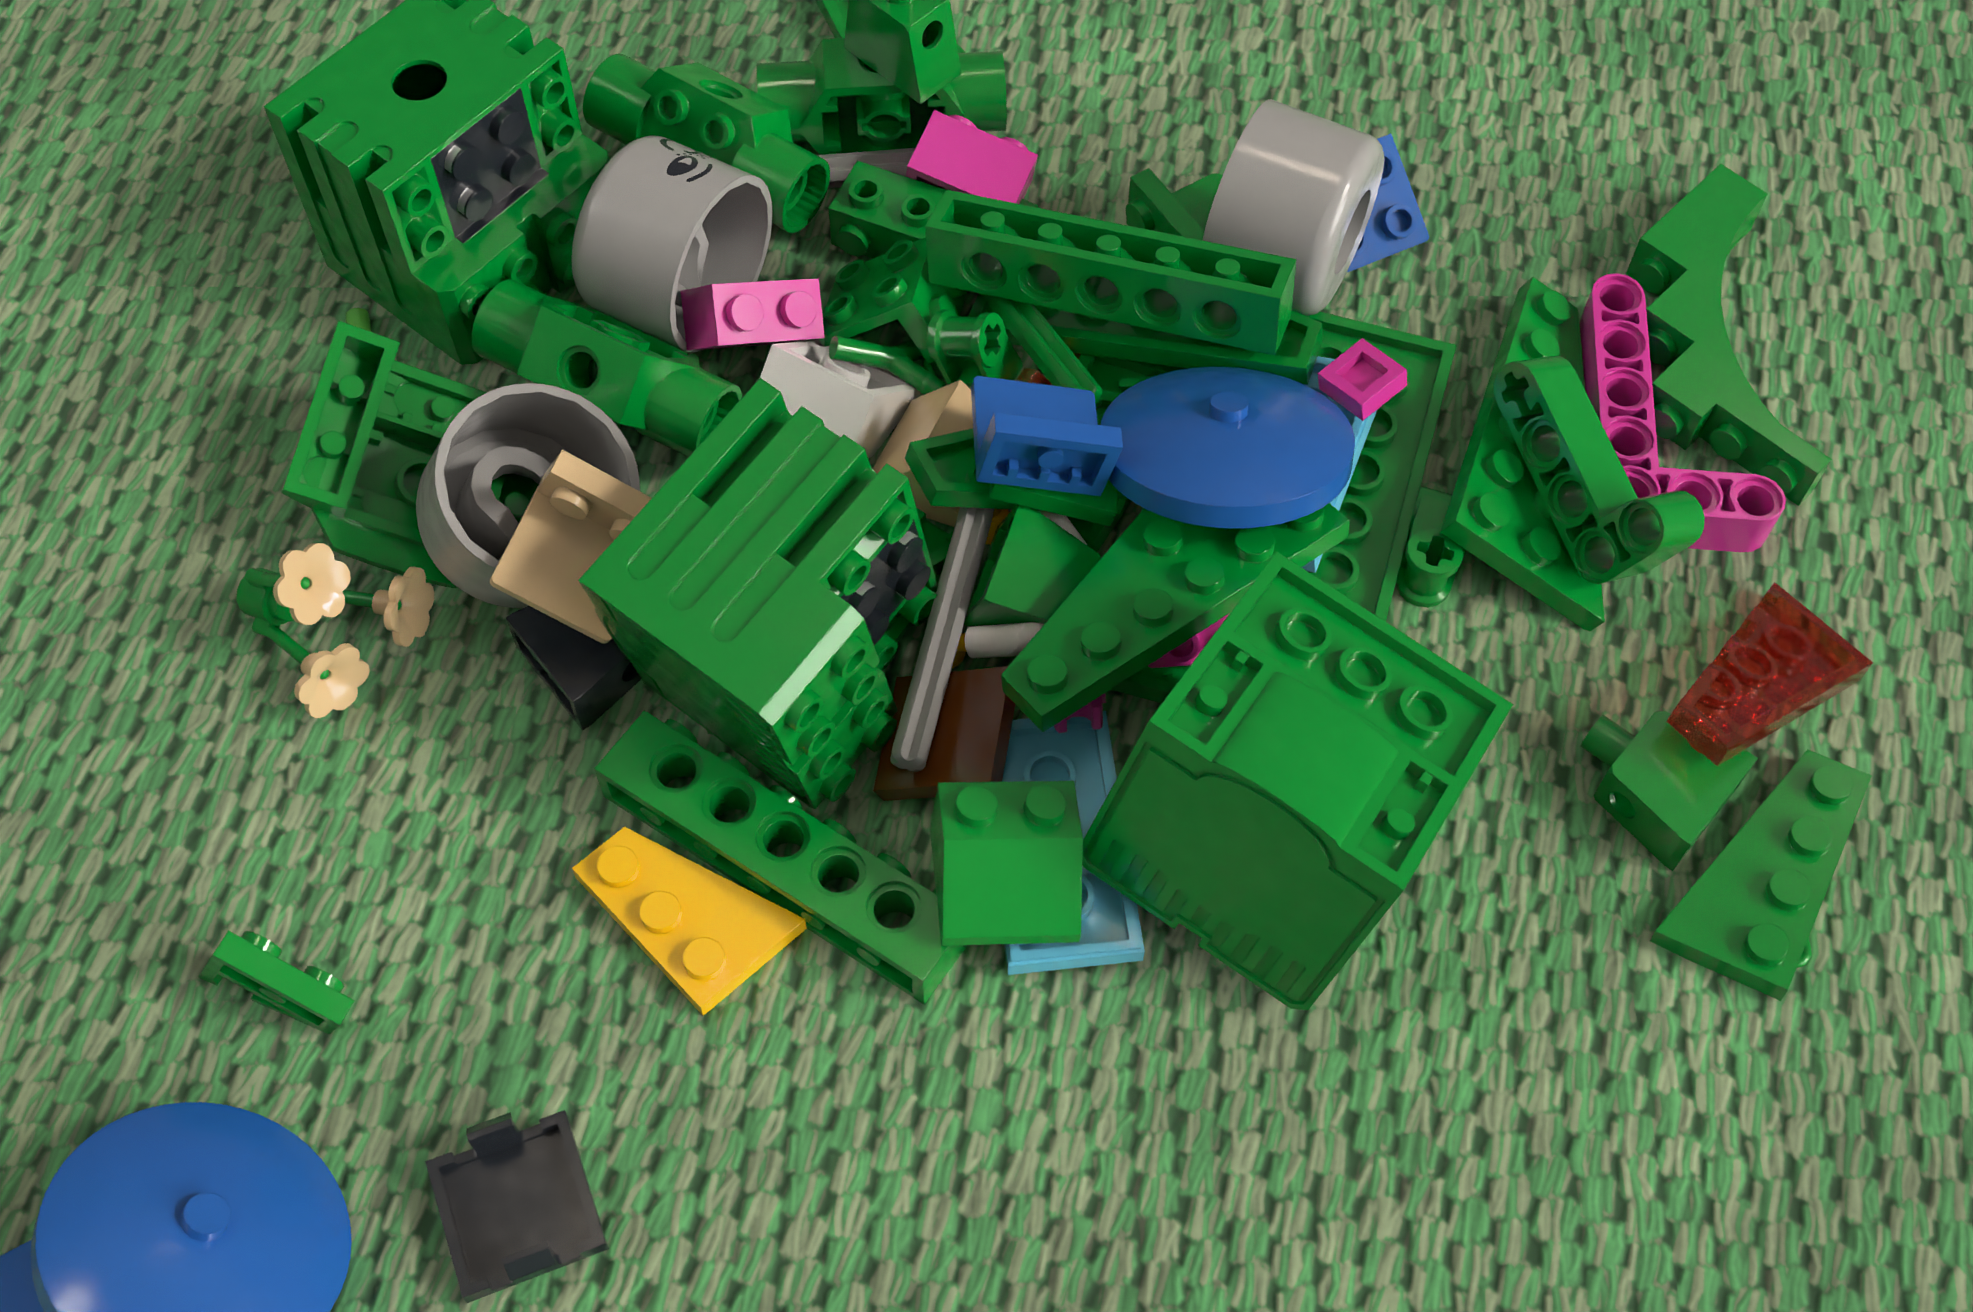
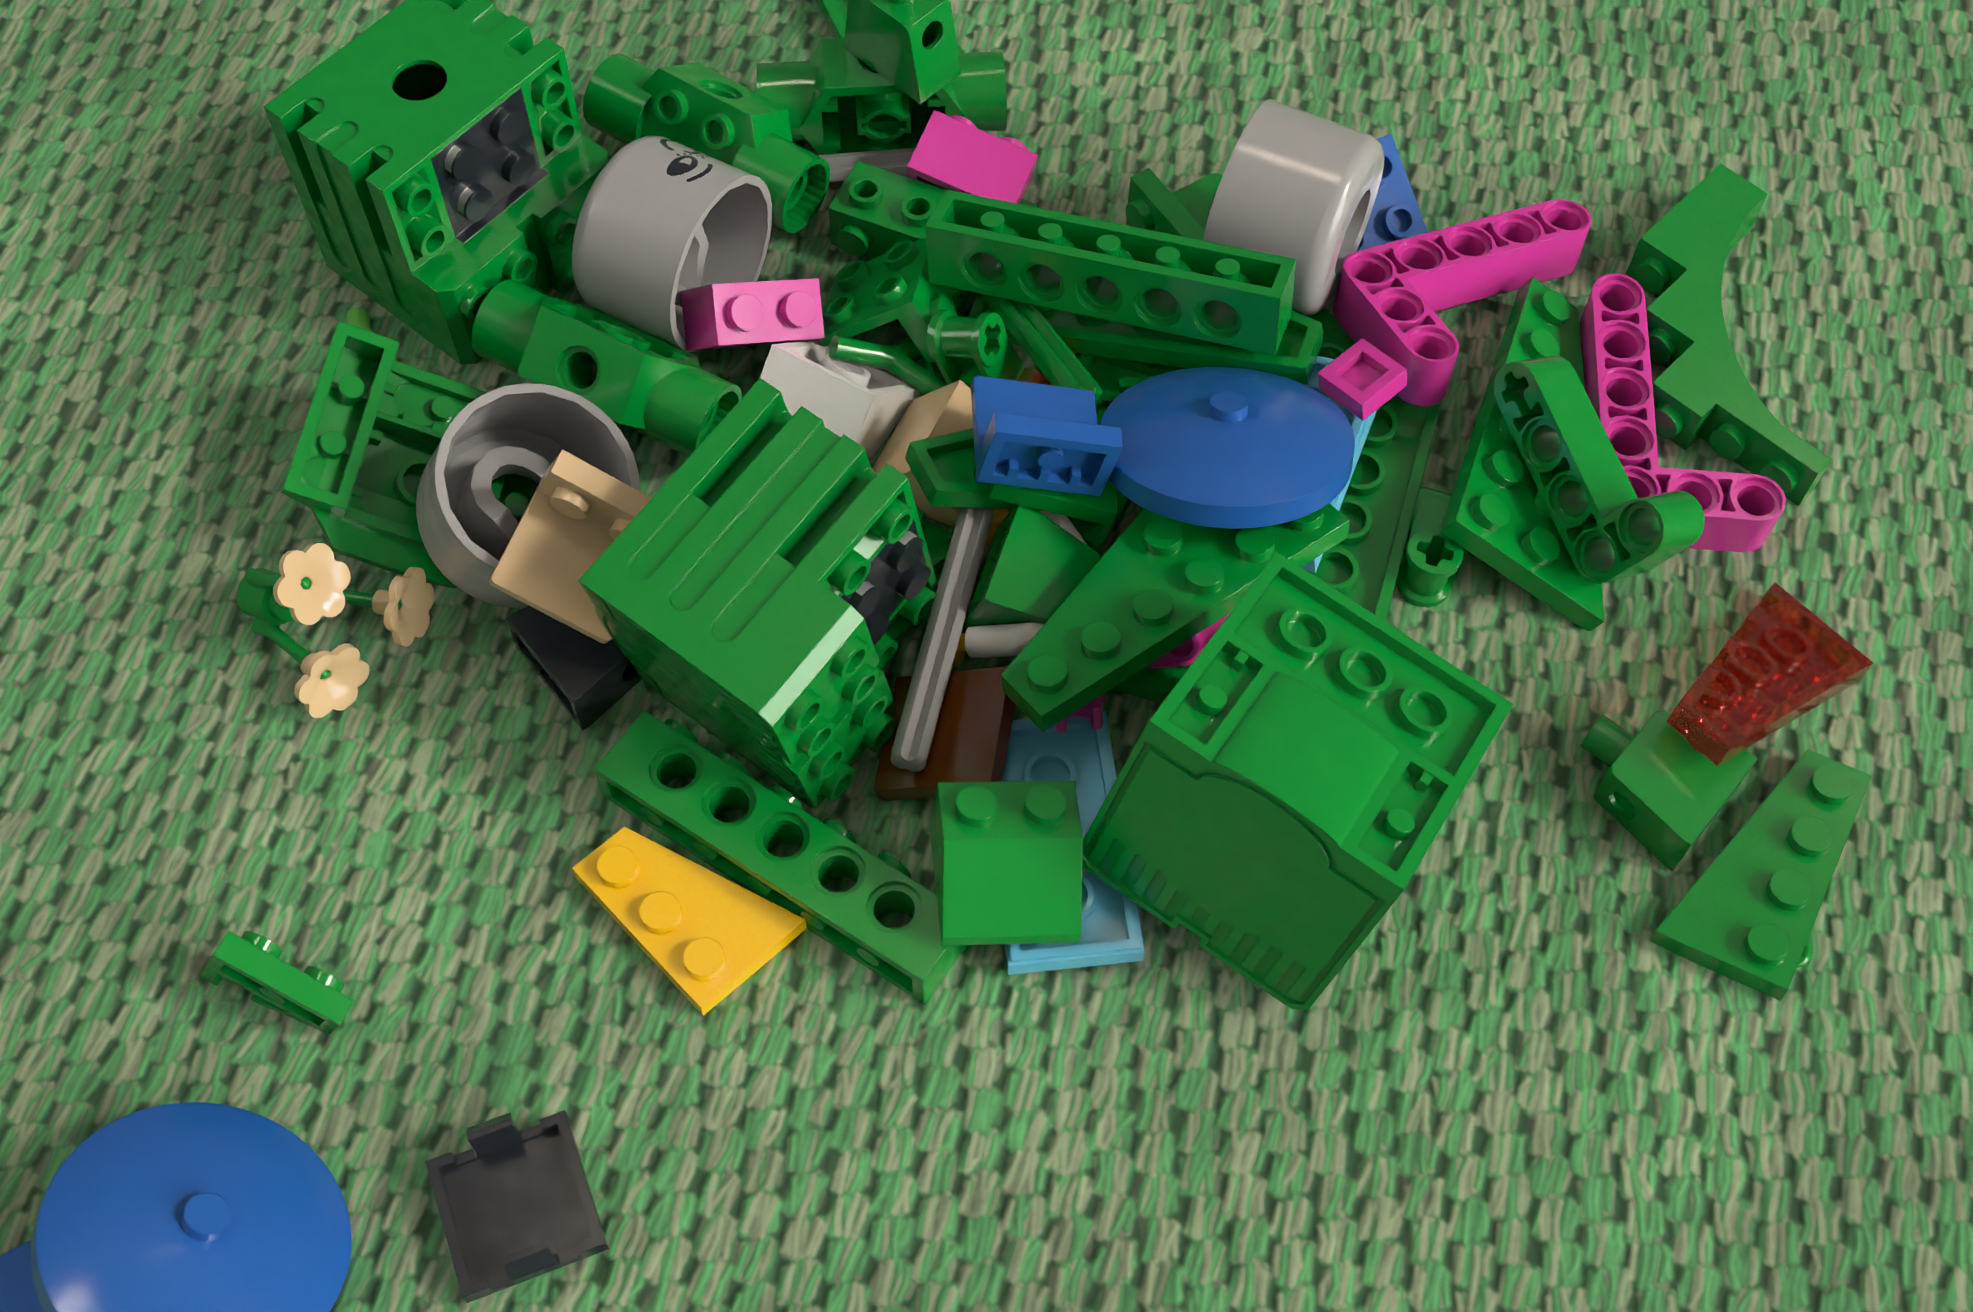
(1397, 287): none -> dark pink beam

